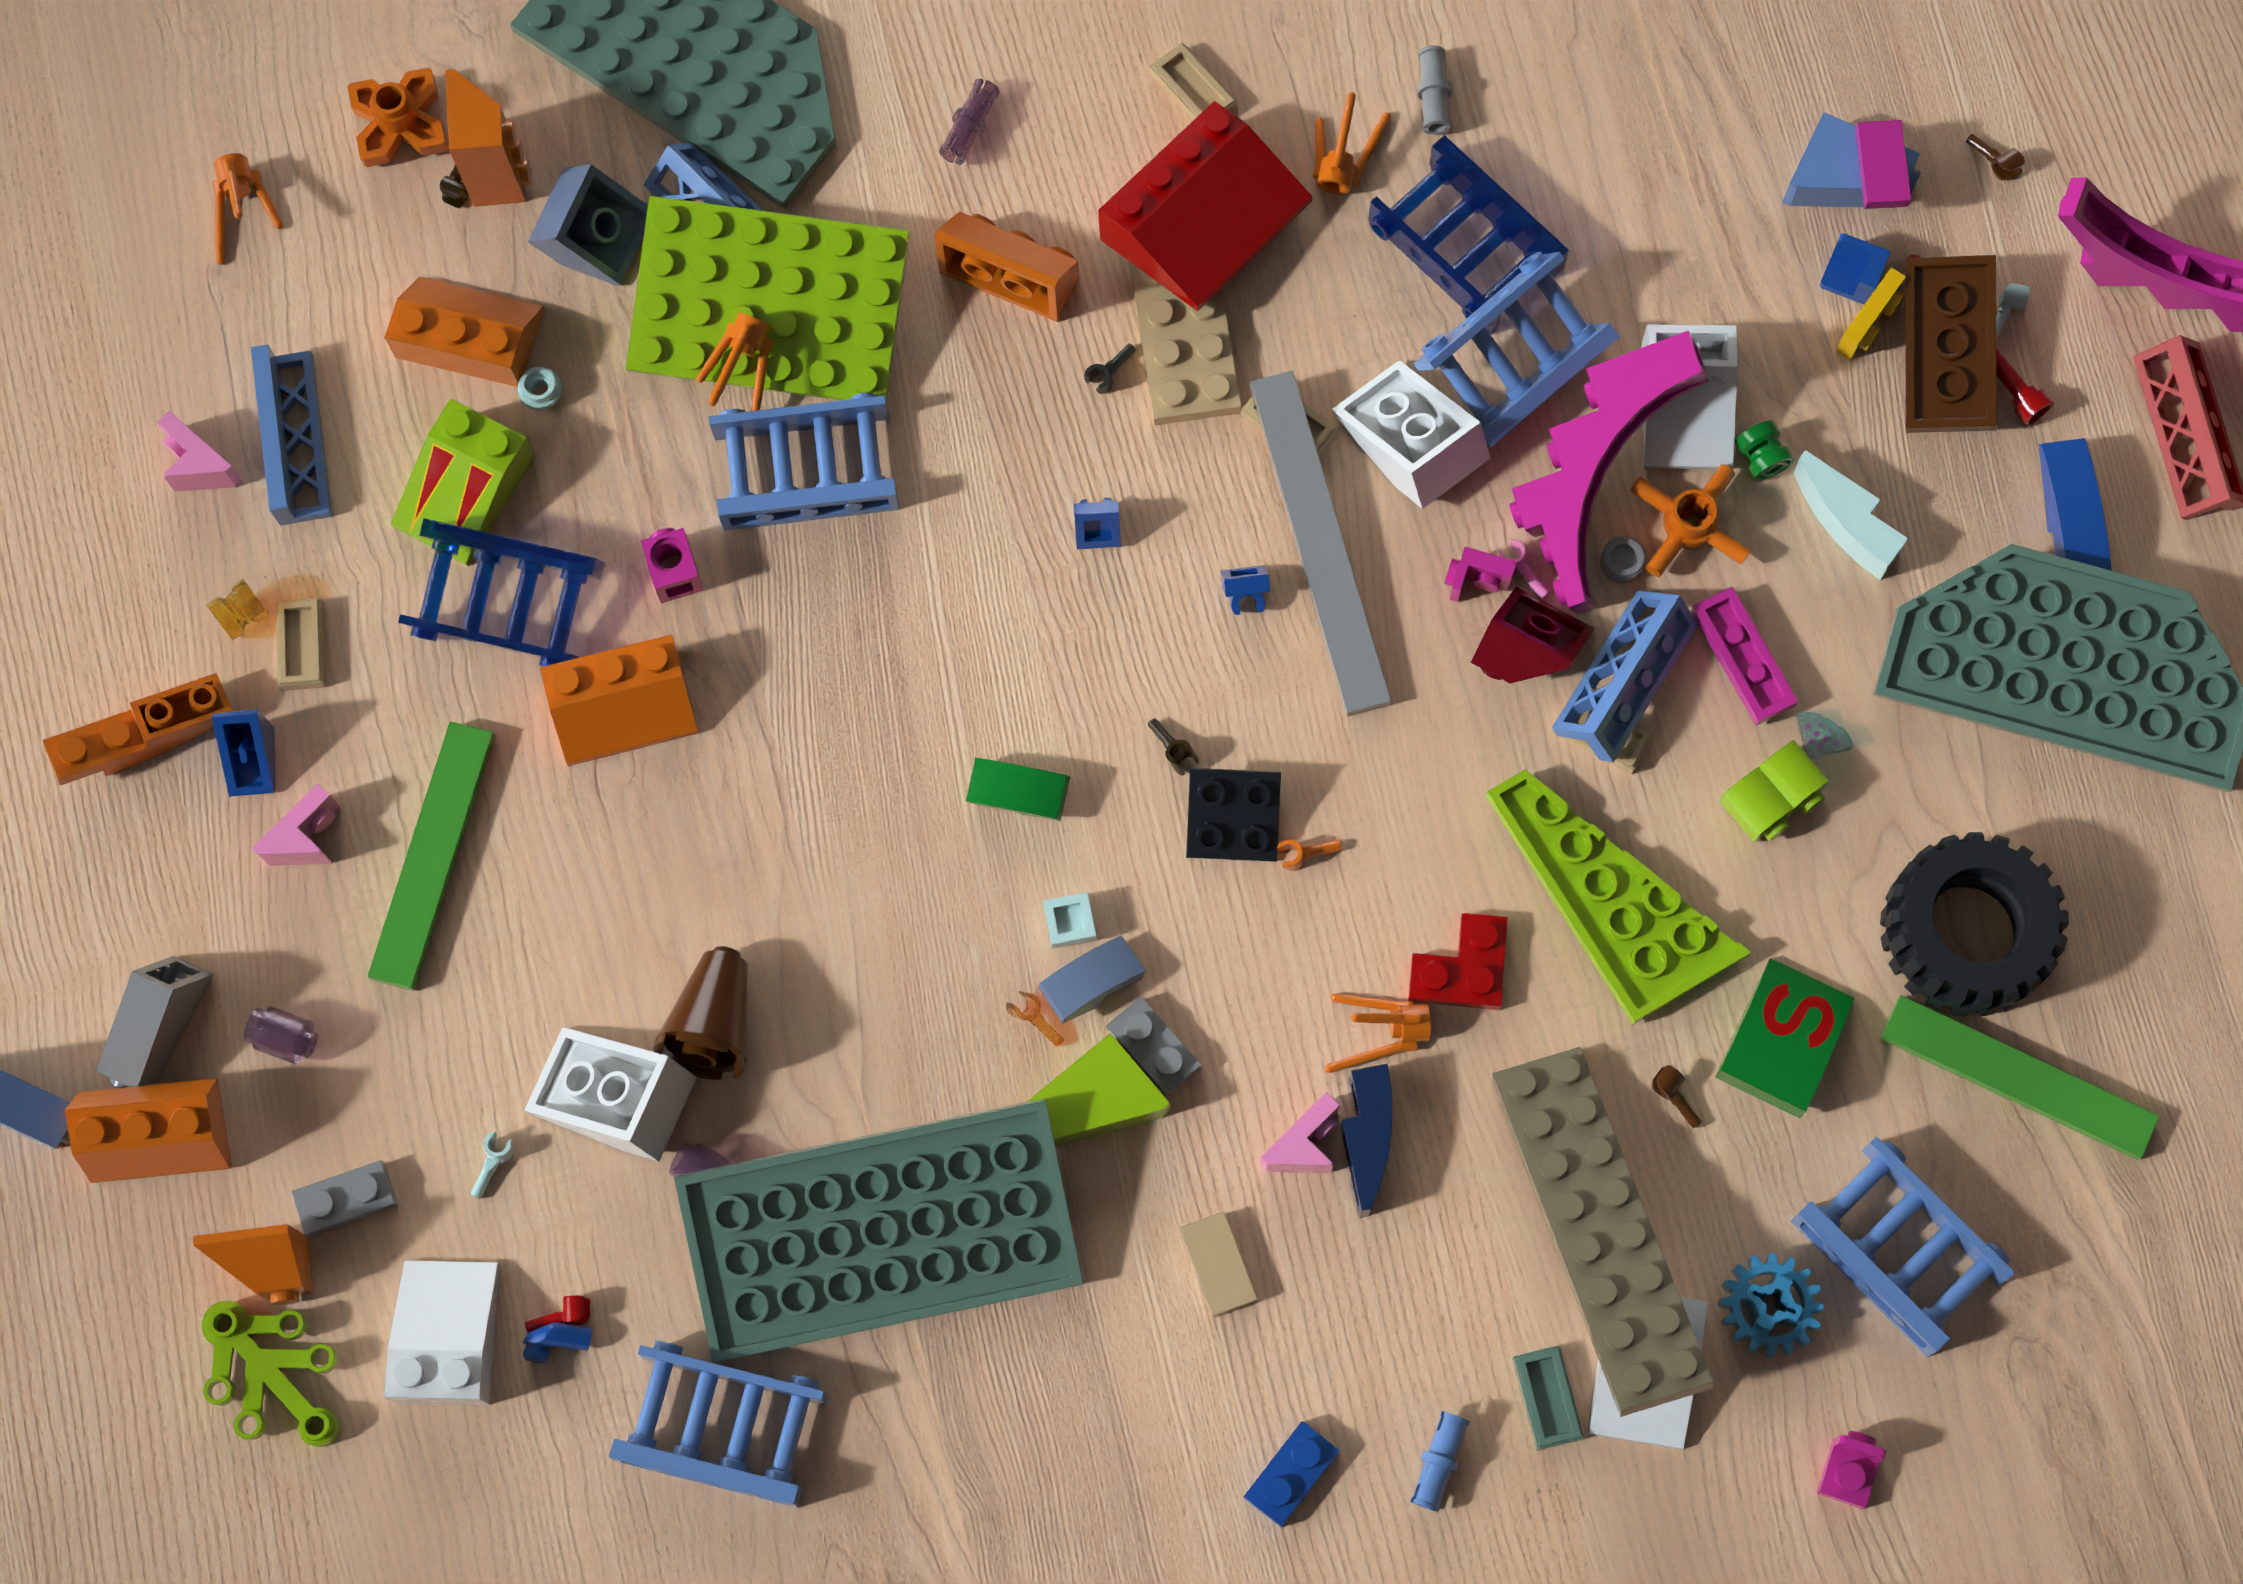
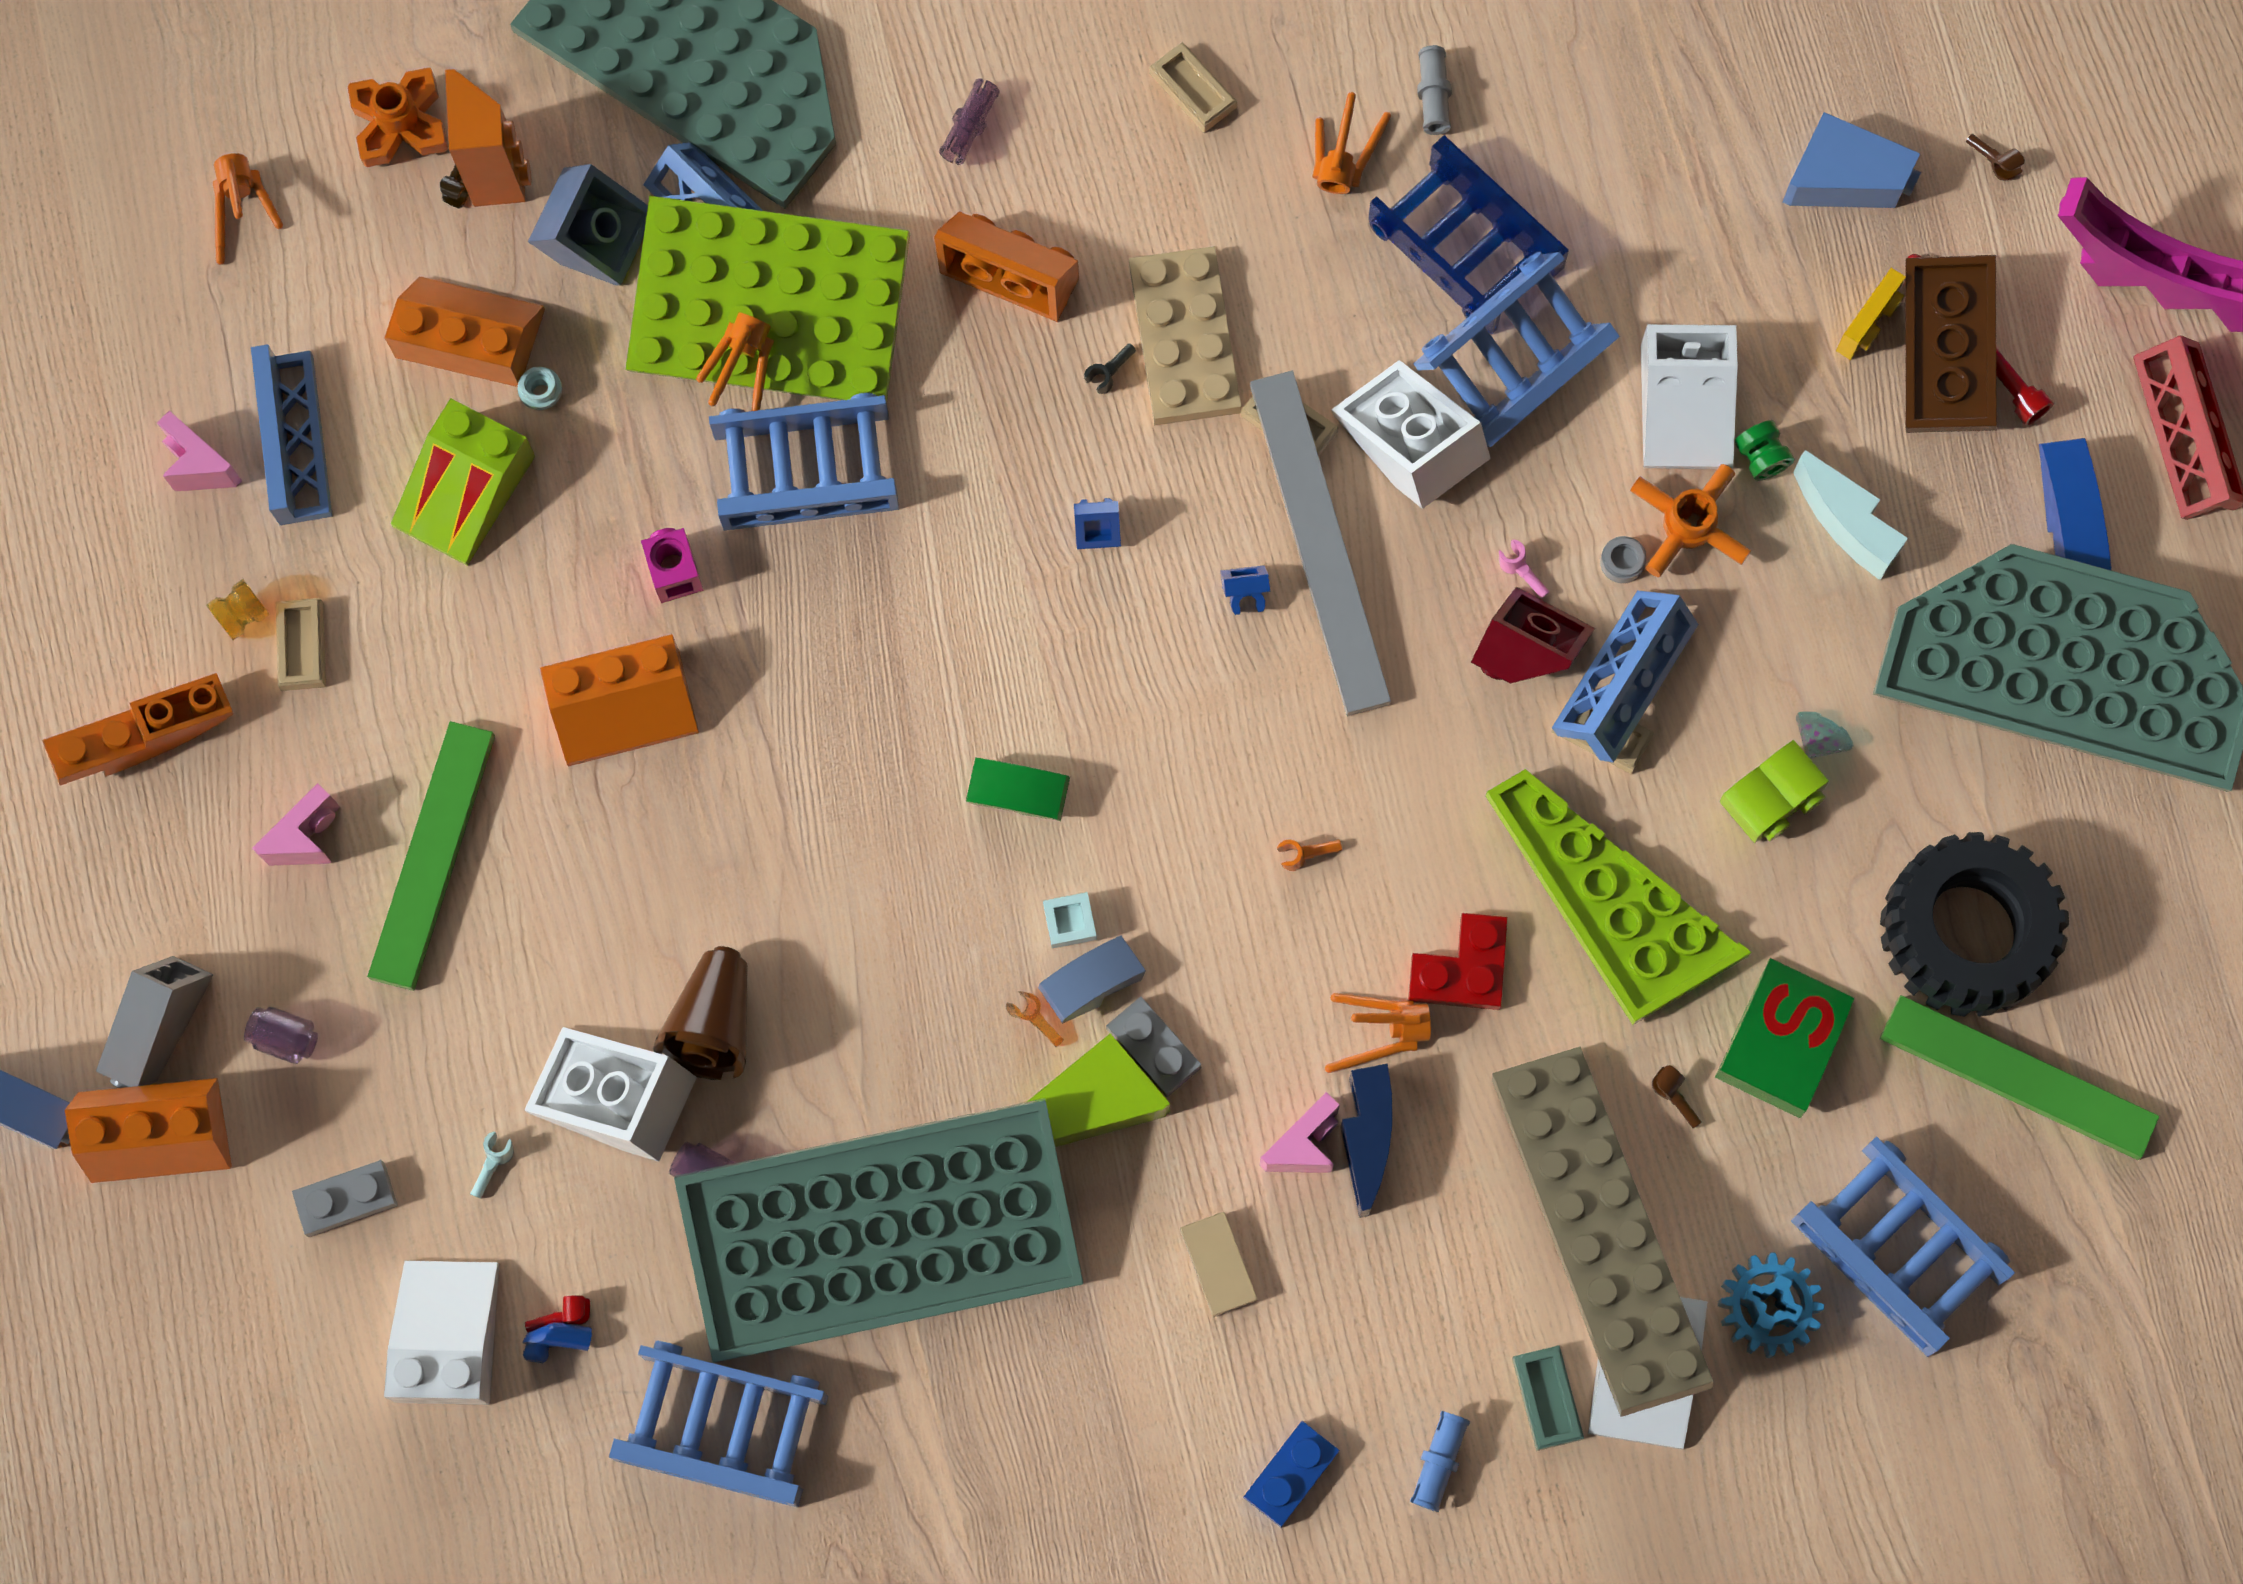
(246, 751): blue slope -> none
(264, 1368): lime plant -> none
(265, 1259): orange slope -> none
(489, 552): clear blue fence -> none
(1175, 749): dark brown hand -> none
(1203, 207): red slope -> none
(1233, 814): black hinge -> none
(1484, 569): dark pink bracket -> none
(1562, 503): dark pink arch -> none
(1744, 656): dark pink plate -> none
(1851, 1469): dark pink bracket -> none
(1854, 268): blue panel -> none
(1883, 164): dark pink tile -> none
(2013, 297): light aqua hand -> none

